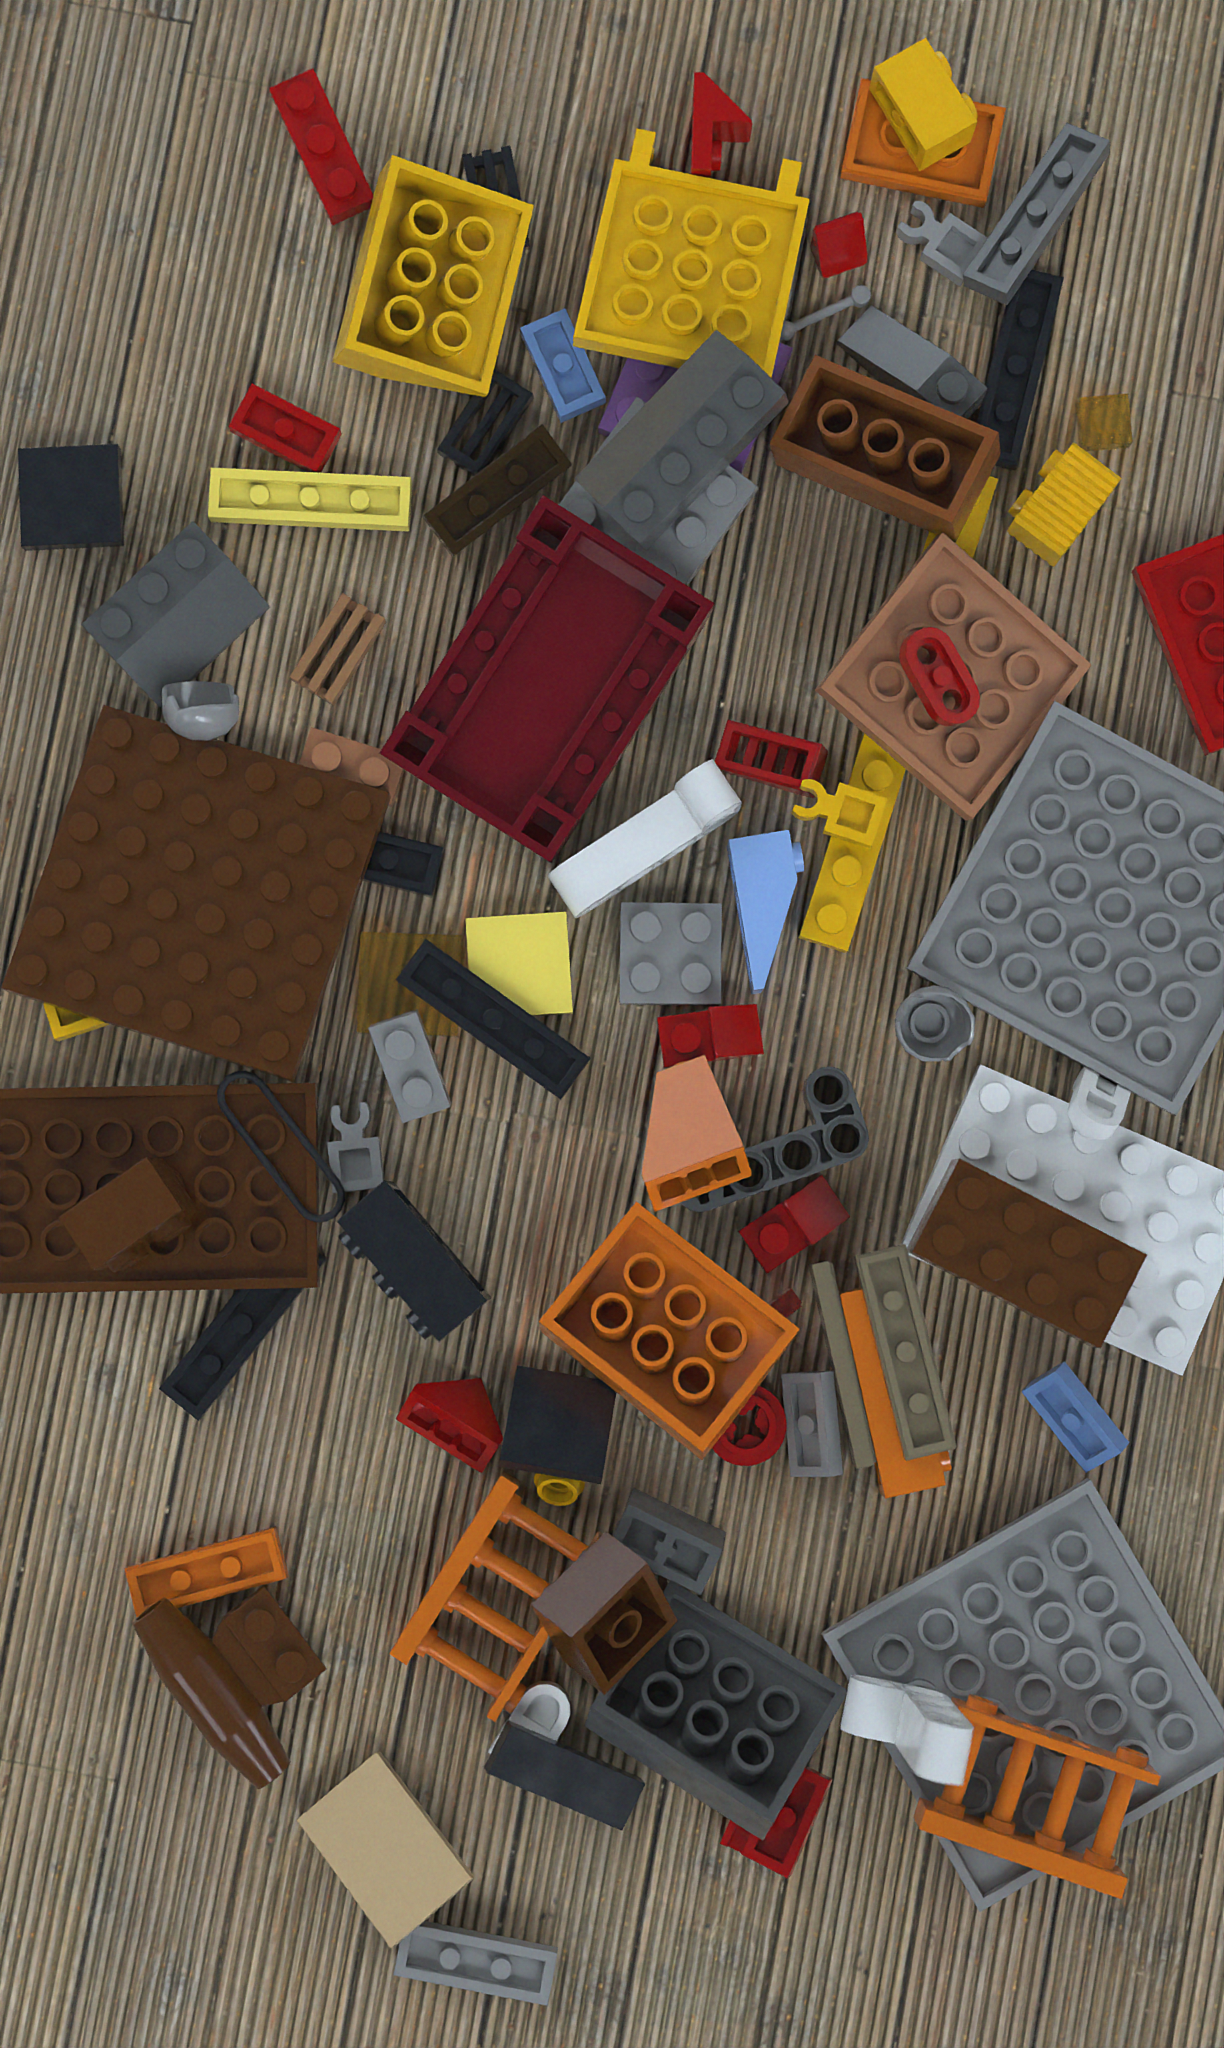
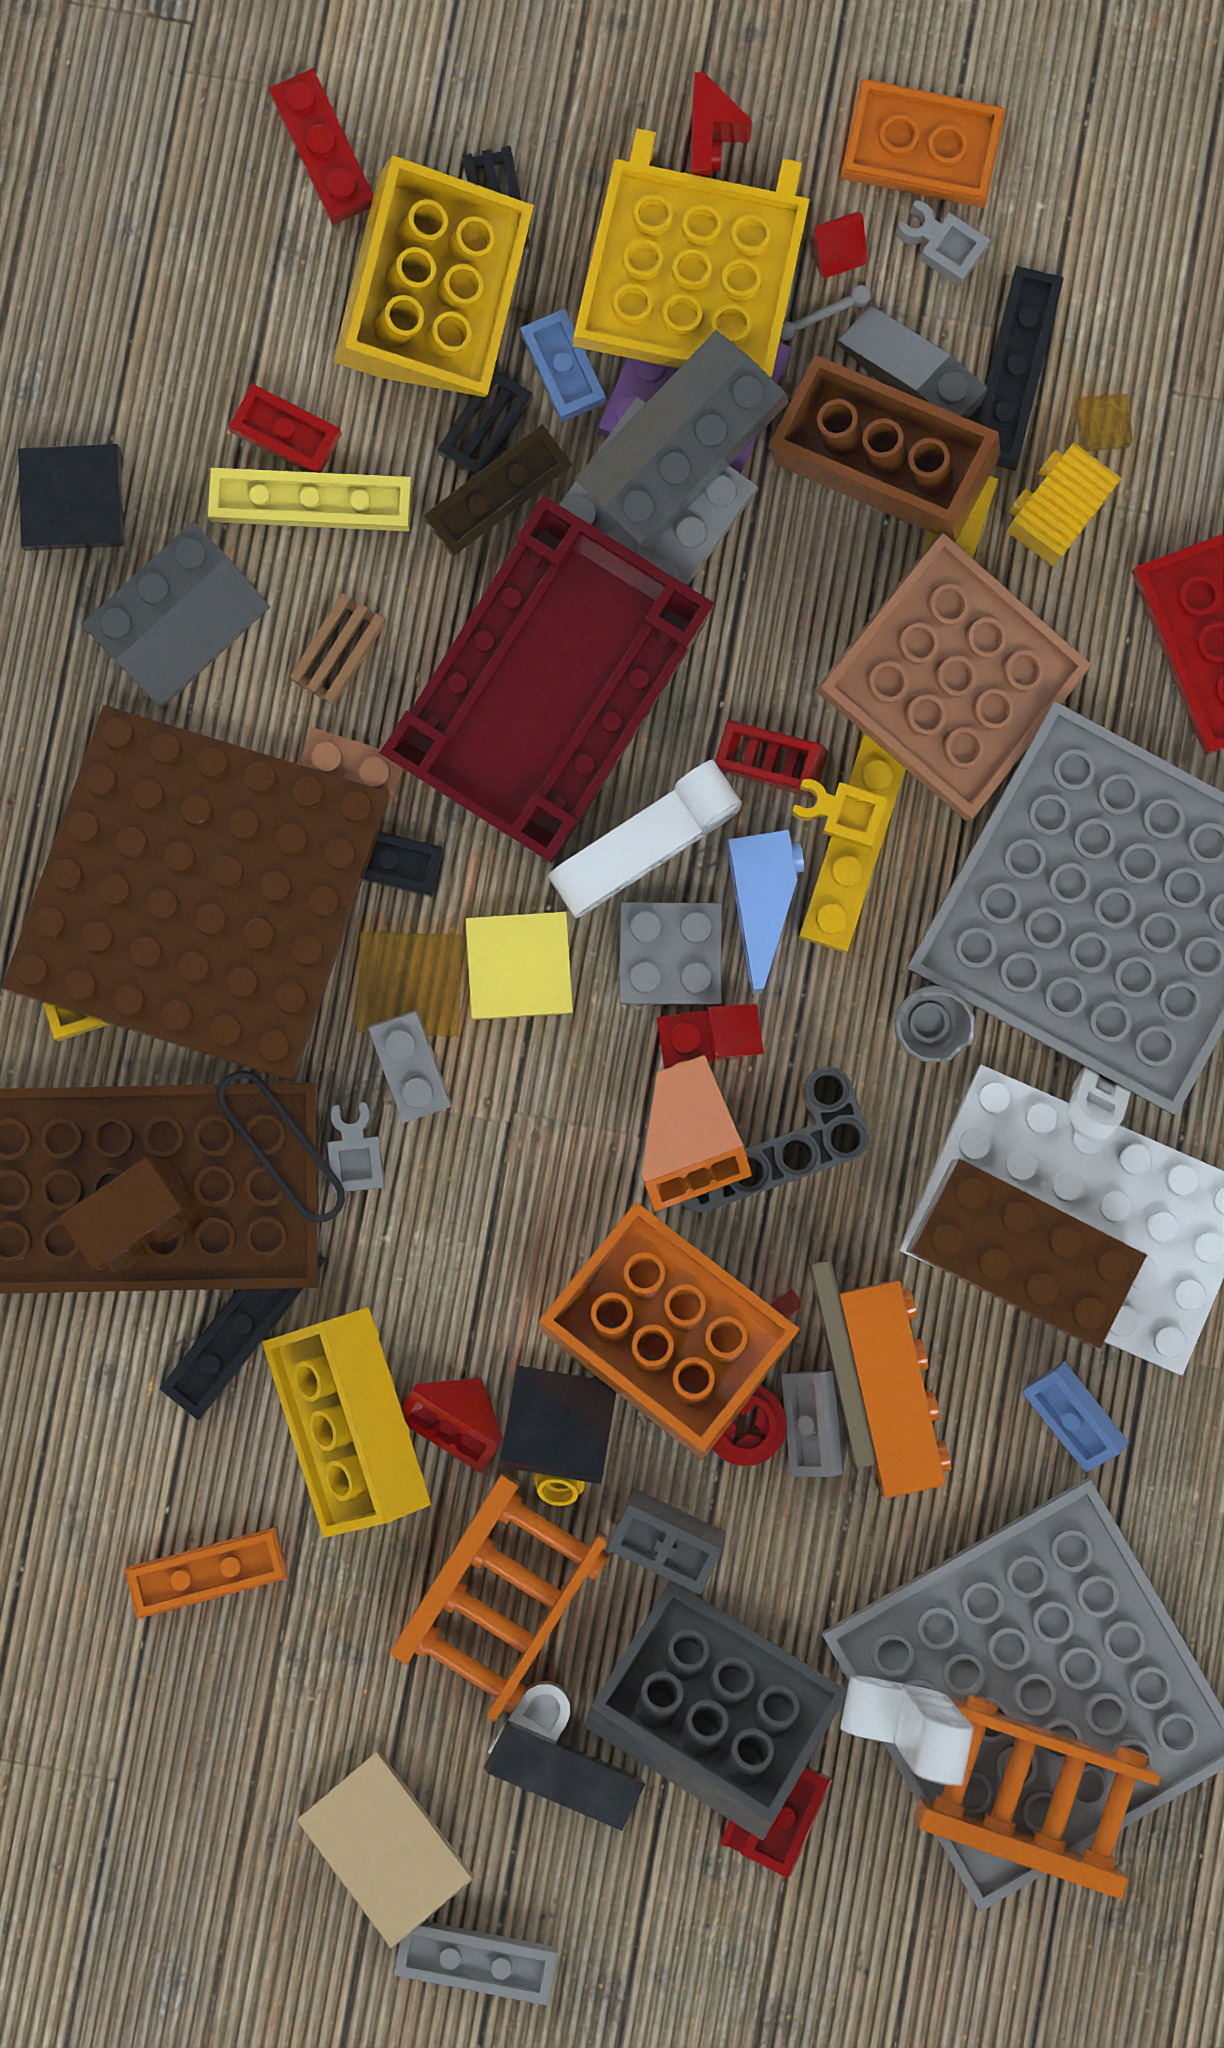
(200, 709): light grey hair -> none
(227, 1679): reddish brown plate -> none
(346, 1423): none -> yellow slope
(411, 1261): black brick -> none
(493, 1019): black tile -> none
(604, 1612): reddish brown brick -> none
(794, 1224): red slope -> none
(905, 1352): dark tan tile -> none
(924, 103): yellow brick -> none
(942, 674): red plate -> none
(1036, 213): dark grey plate -> none

